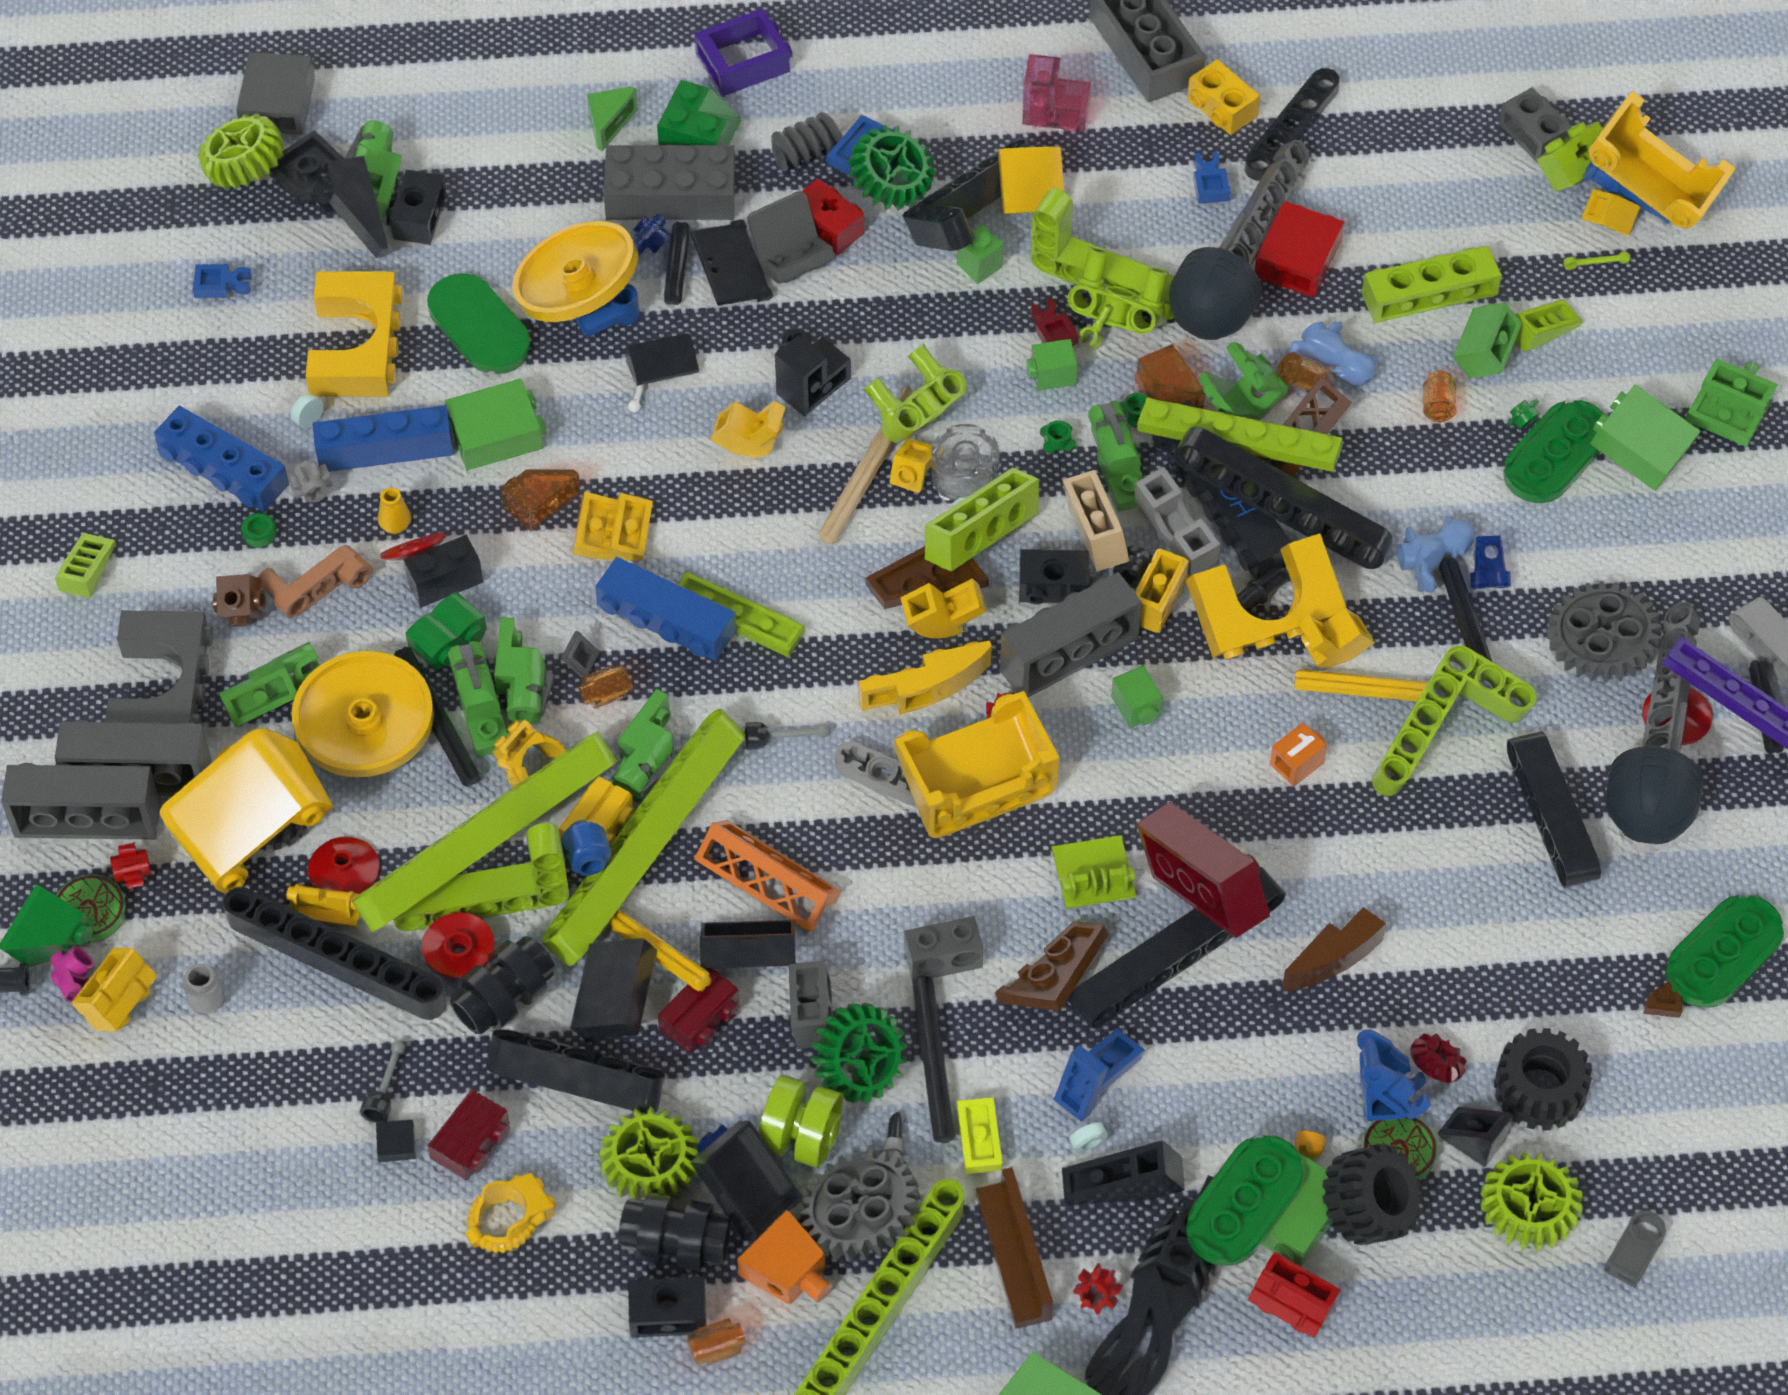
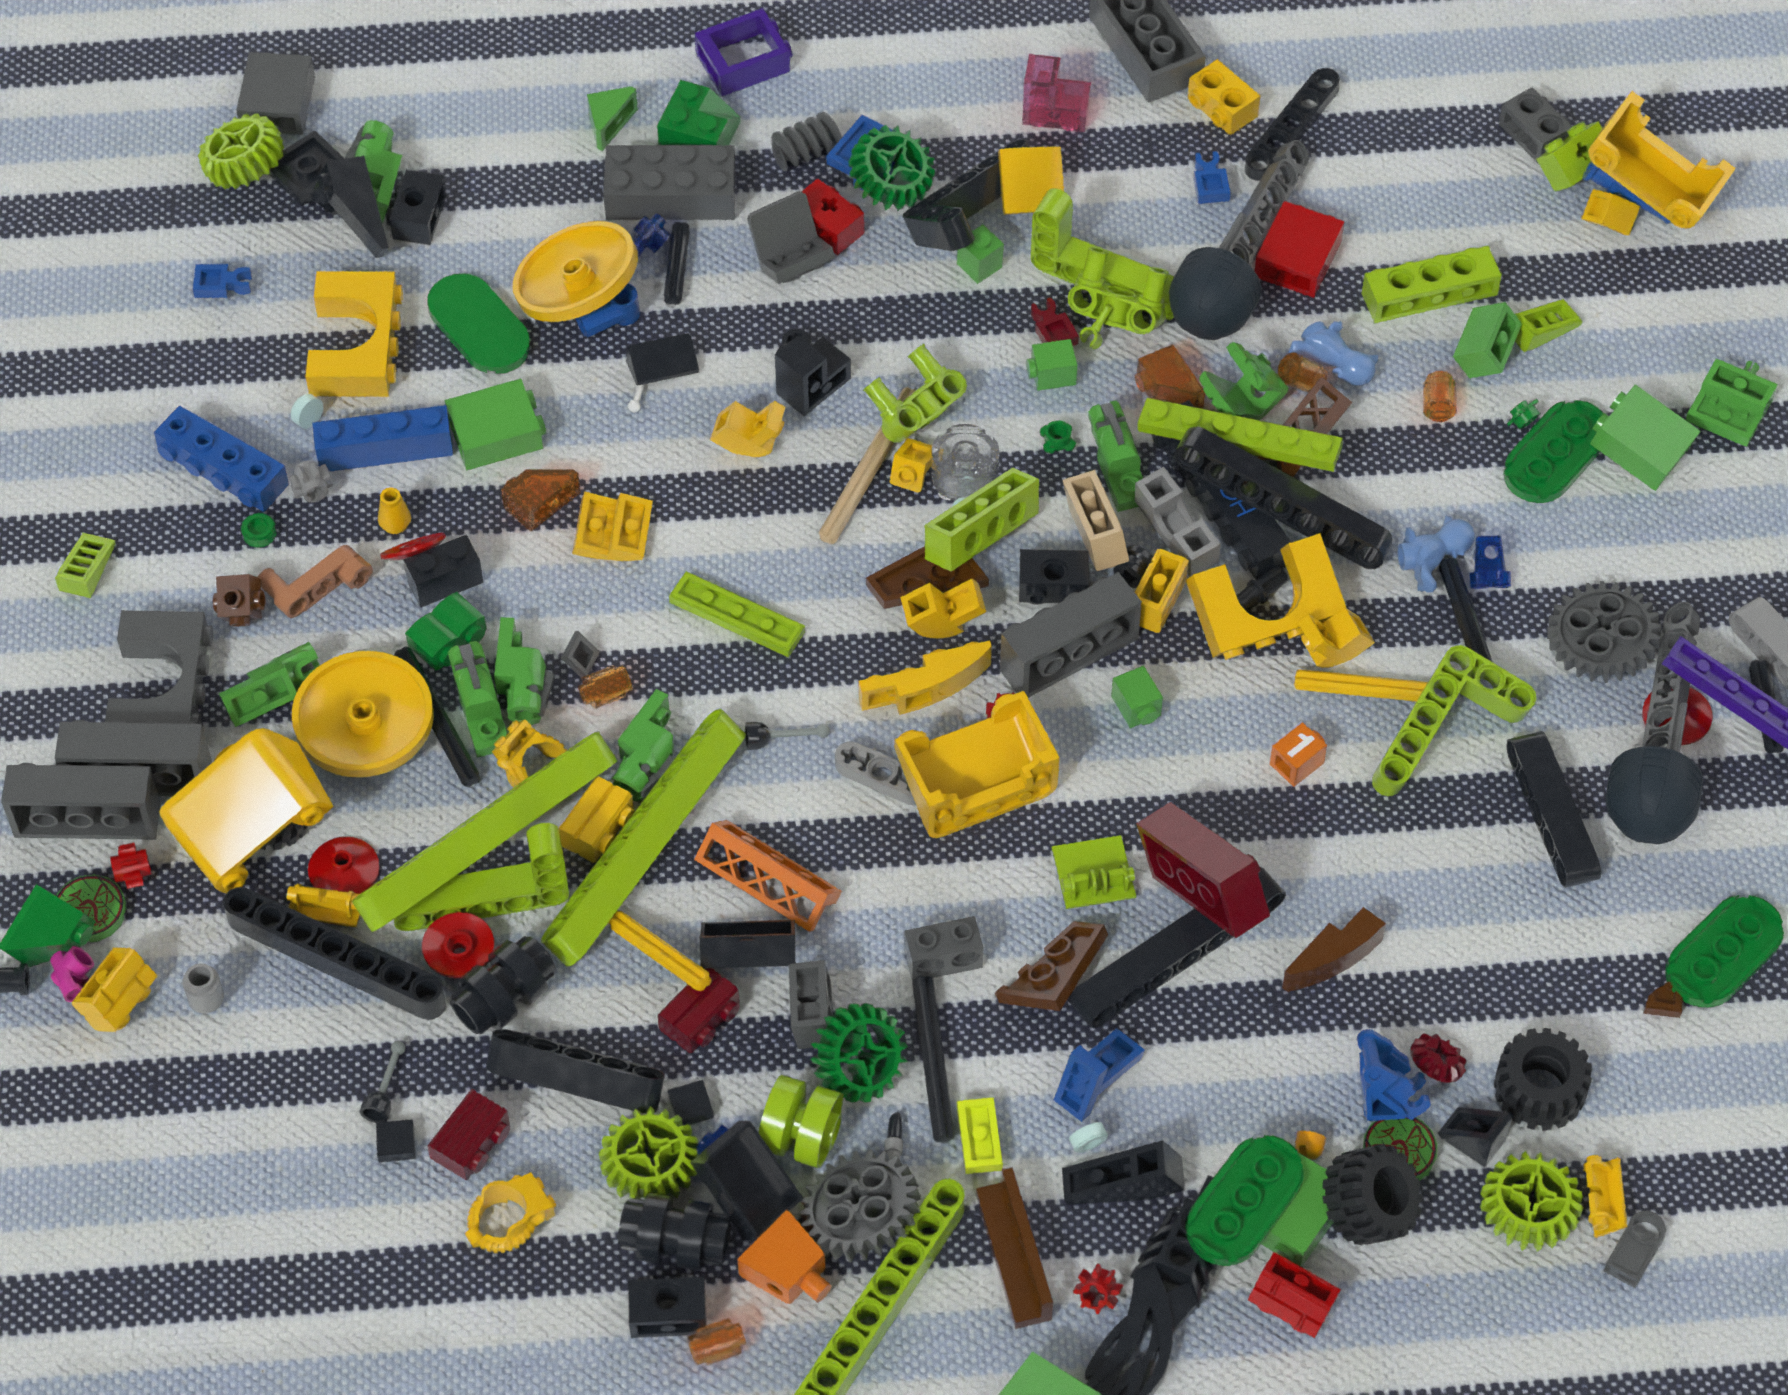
(585, 847): blue head -> none
(613, 989): black container -> none
(665, 609): blue brick -> none
(691, 1102): none -> black tile
(735, 267): black door -> none
(1133, 402): green plate -> none
(1571, 262): lime hinge -> none
(1605, 1195): none -> yellow hinge

